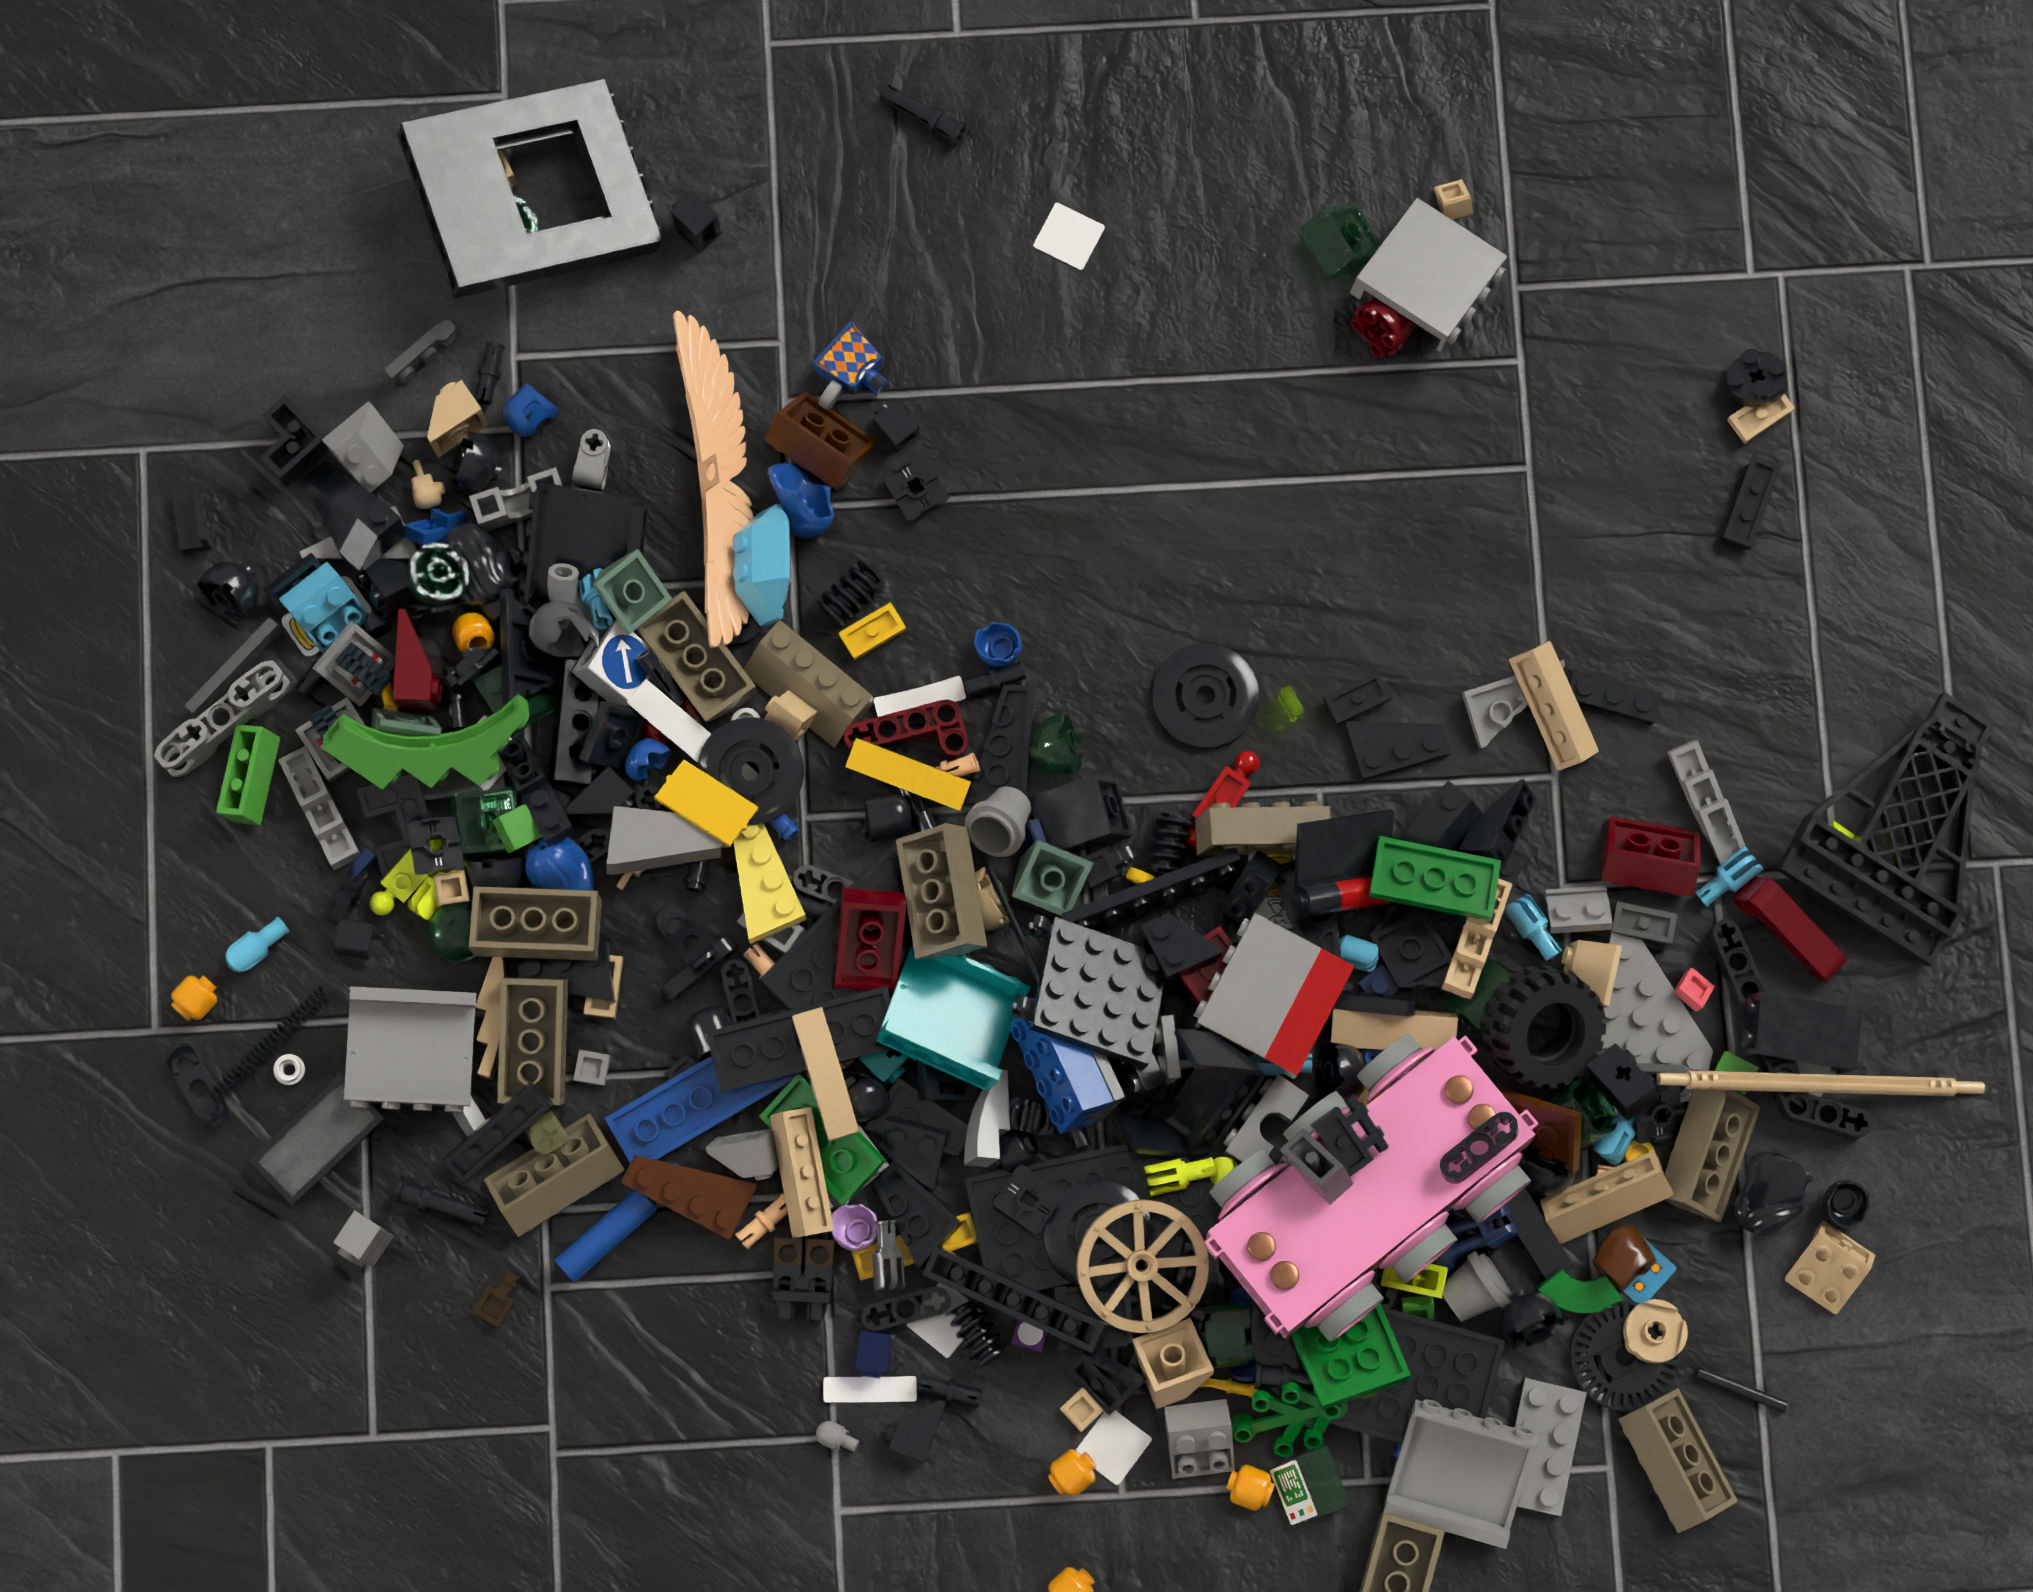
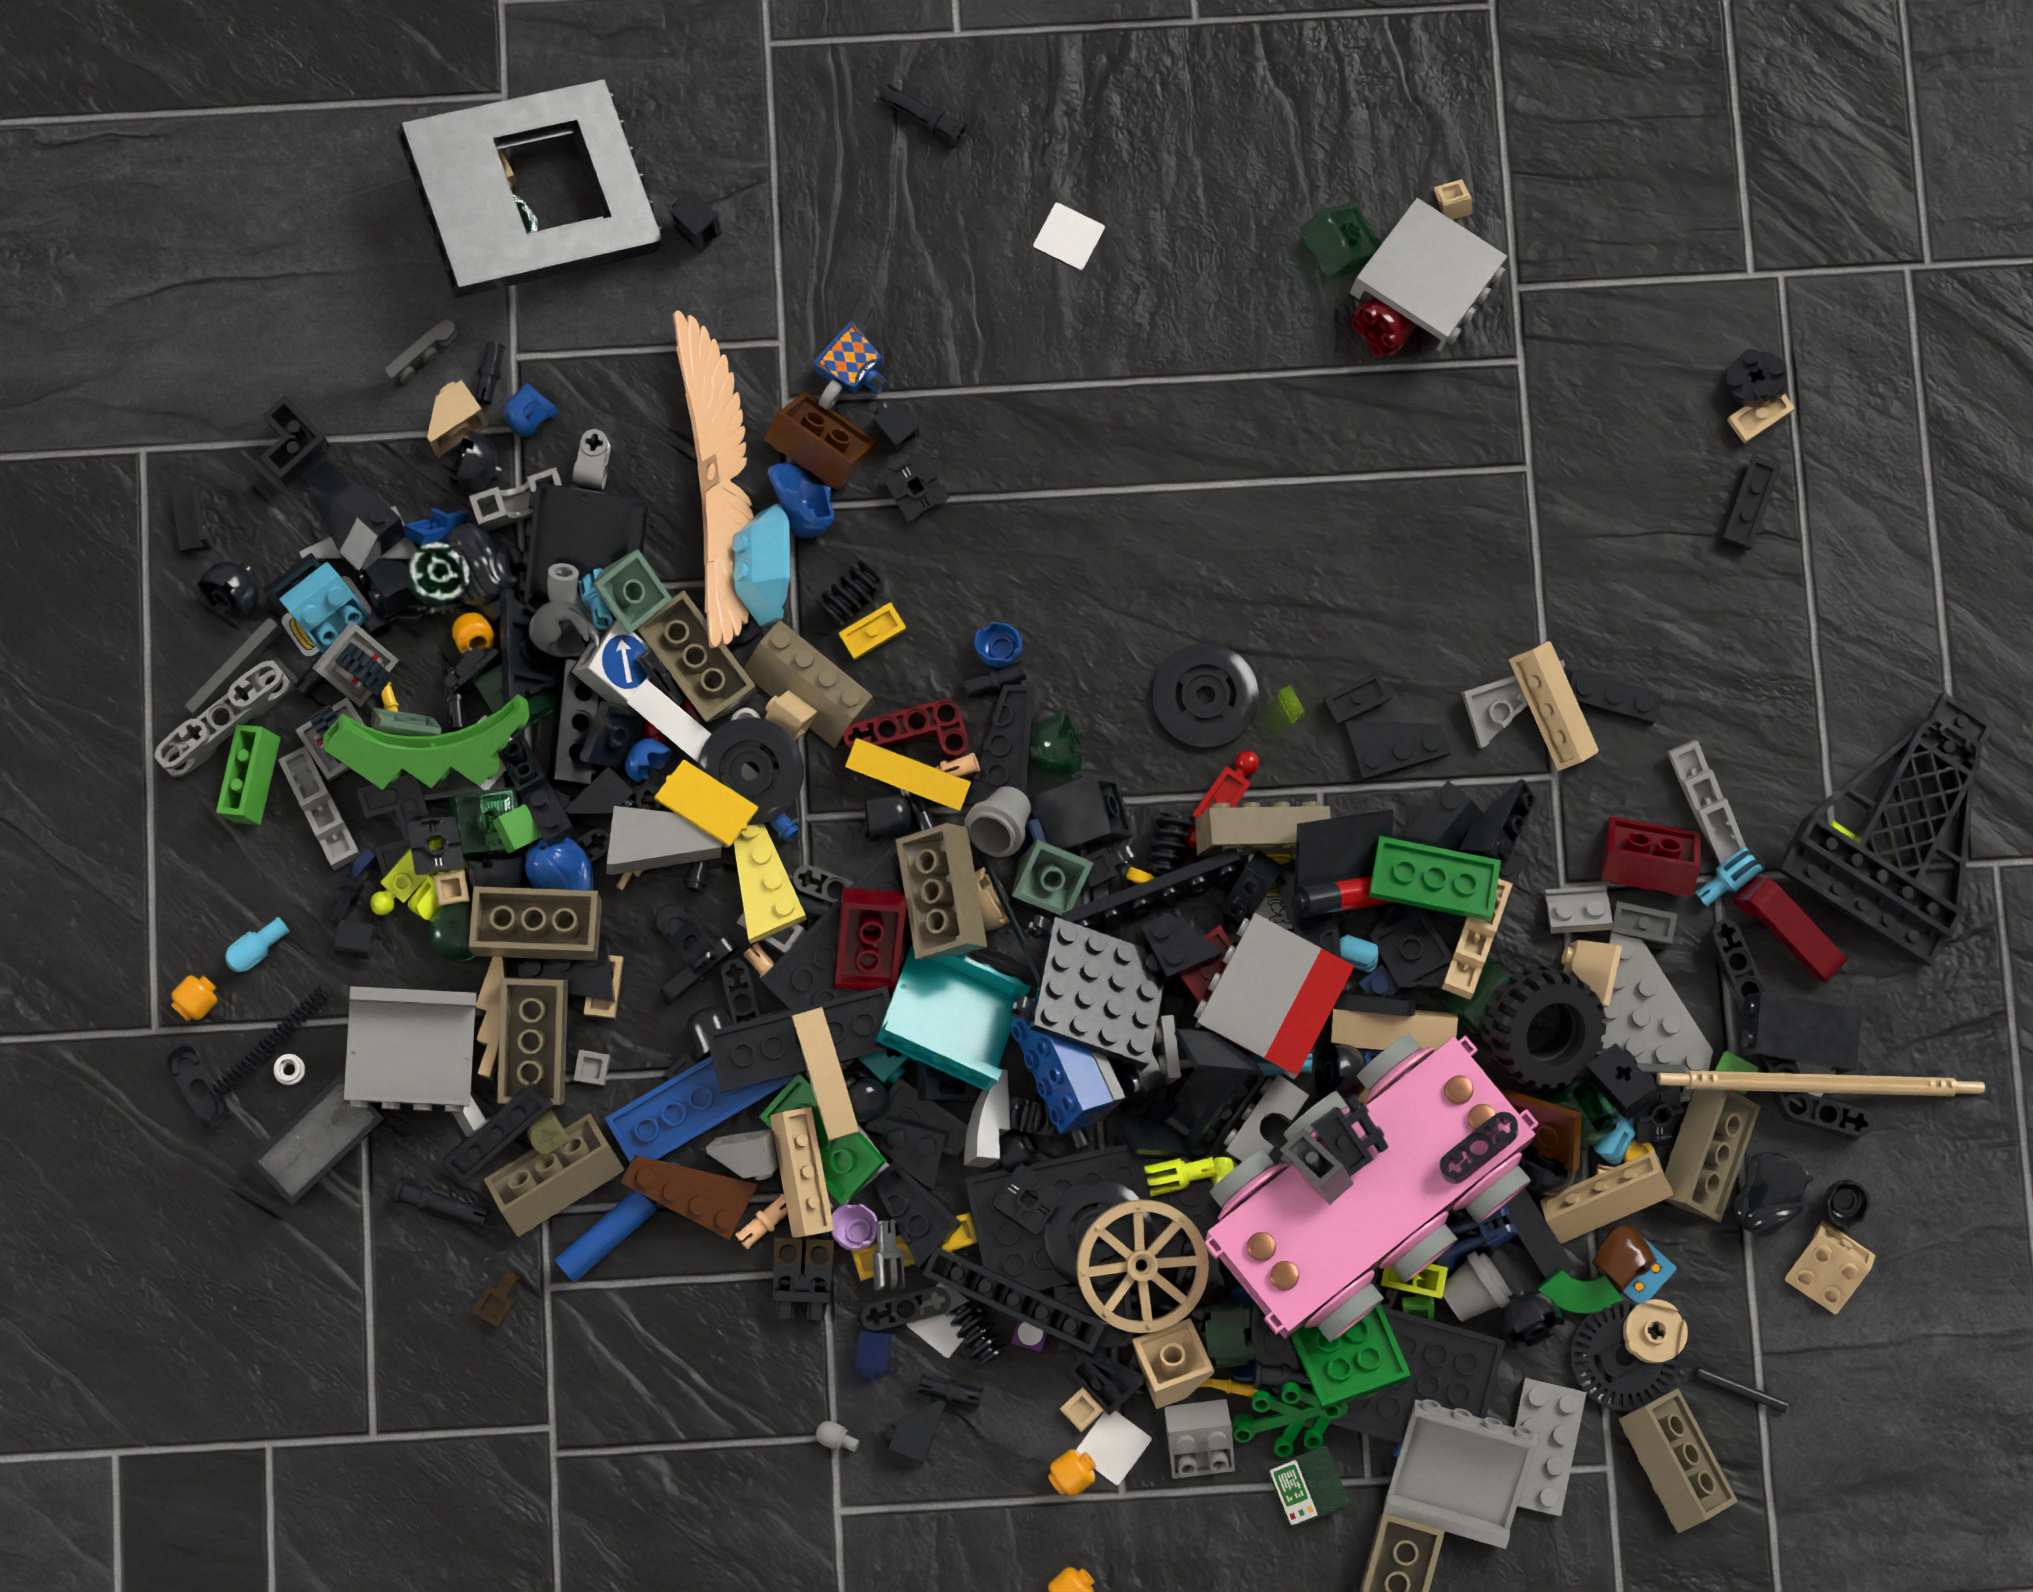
(362, 1240): light grey brick -> none
(365, 447): light grey slope -> none
(415, 680): dark red slope -> none
(425, 491): tan piece -> none
(870, 1389): white sticker -> none
(946, 689): white sticker -> none
(1250, 1487): light orange head -> none
(1532, 925): medium azure arm -> none
(1693, 989): coral plate -> none

